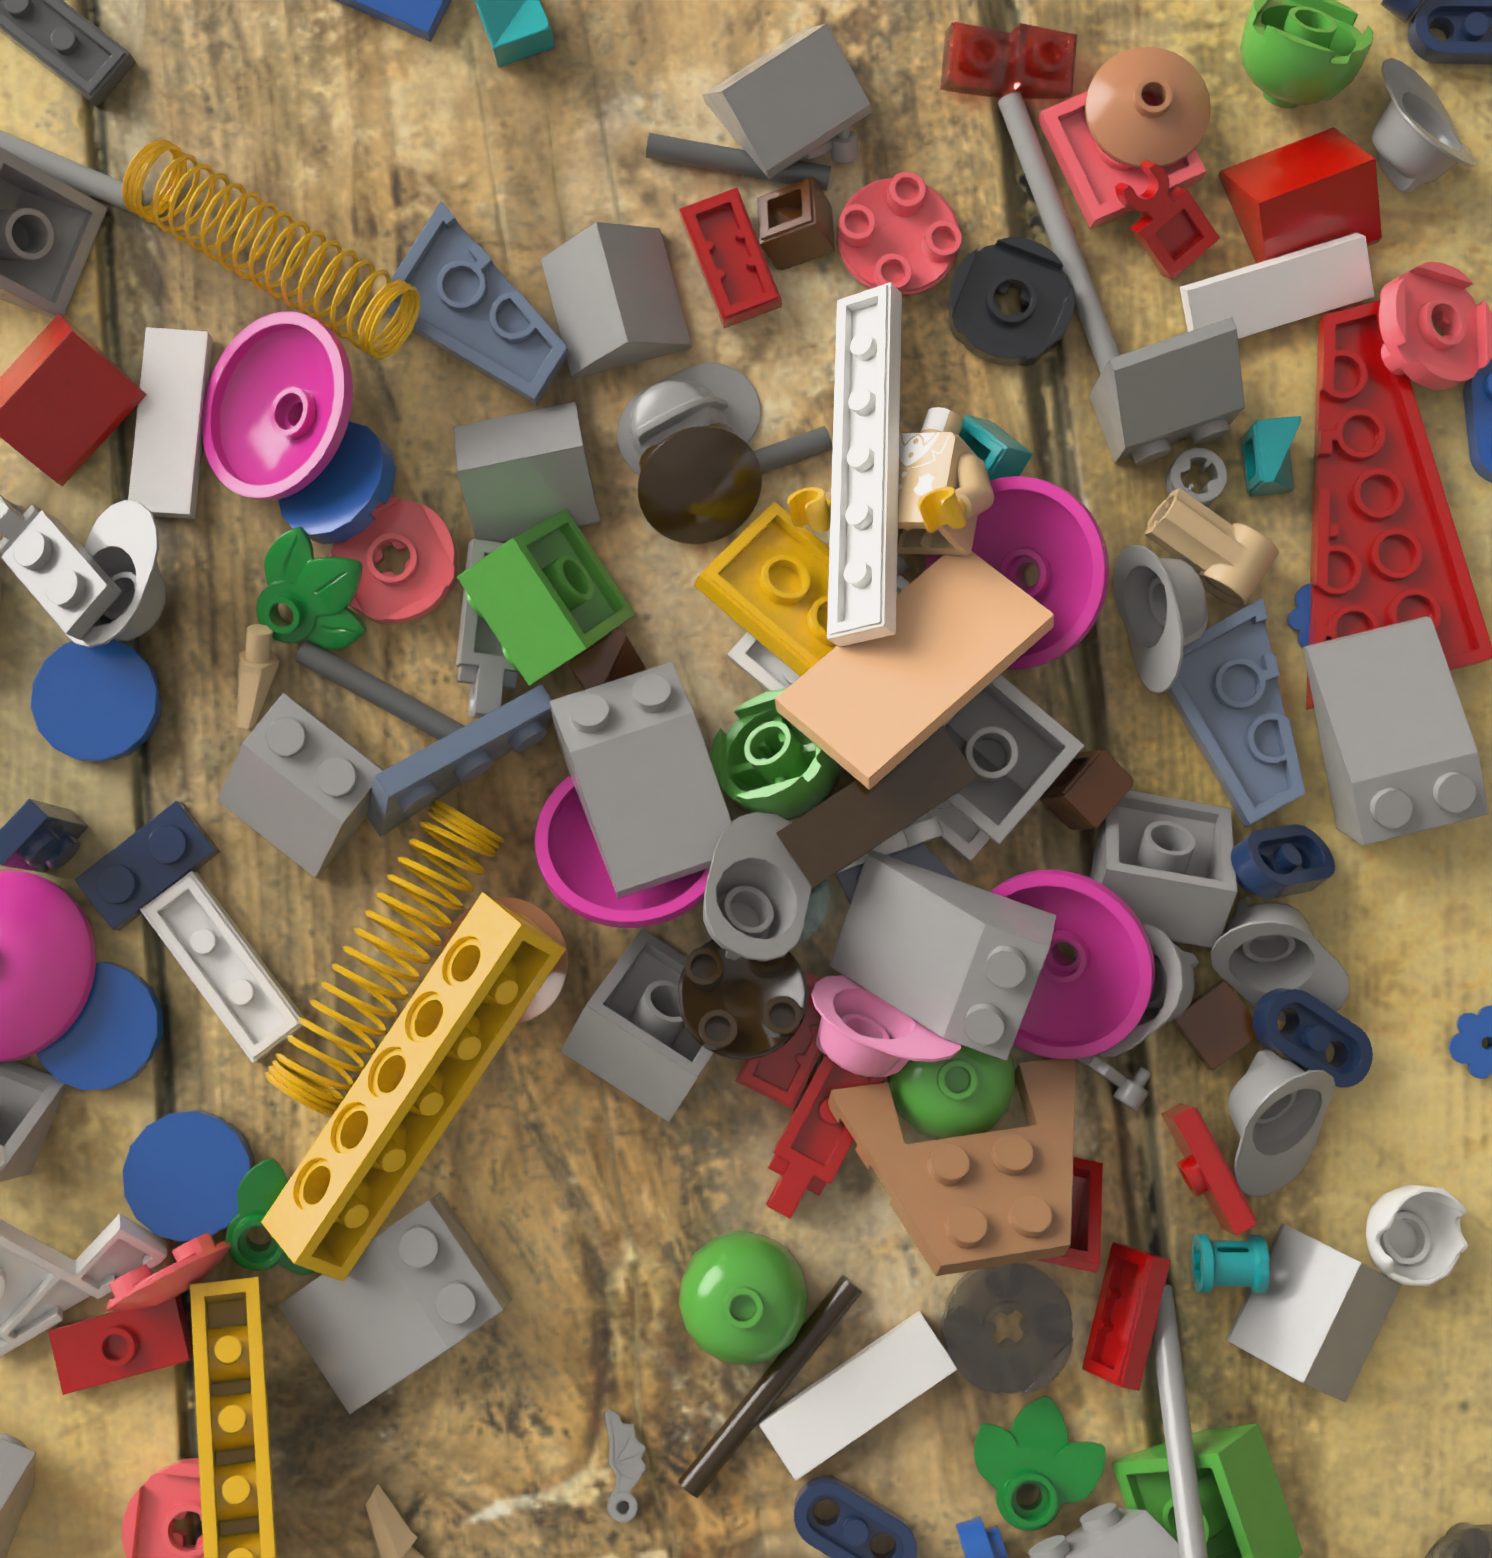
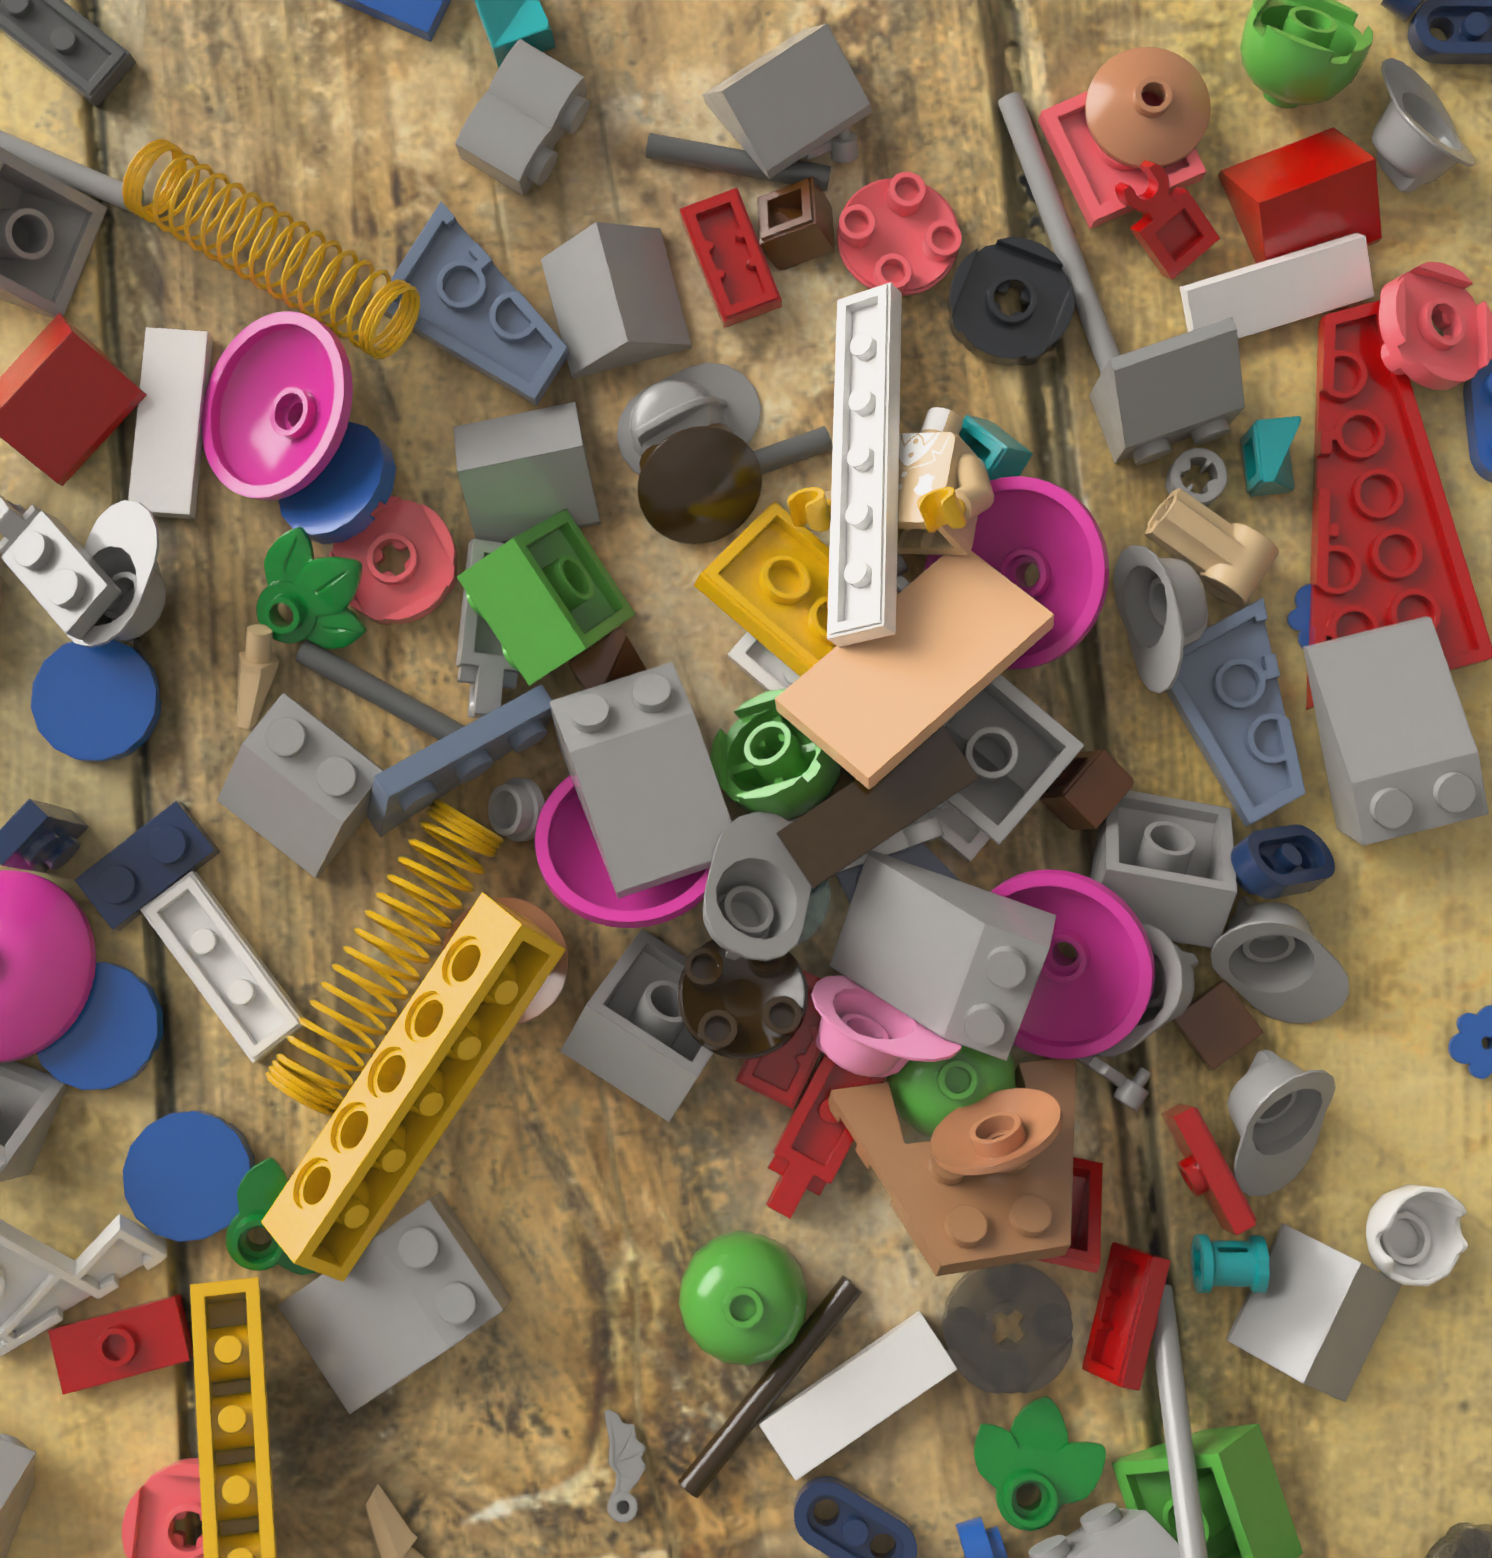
(144, 1289): coral dish -> none
(516, 808): none -> light grey plate
(523, 118): none -> light grey brick
(997, 1132): none -> nougat dish
(998, 62): clear red slope -> none
(1309, 1032): dark blue plate -> none

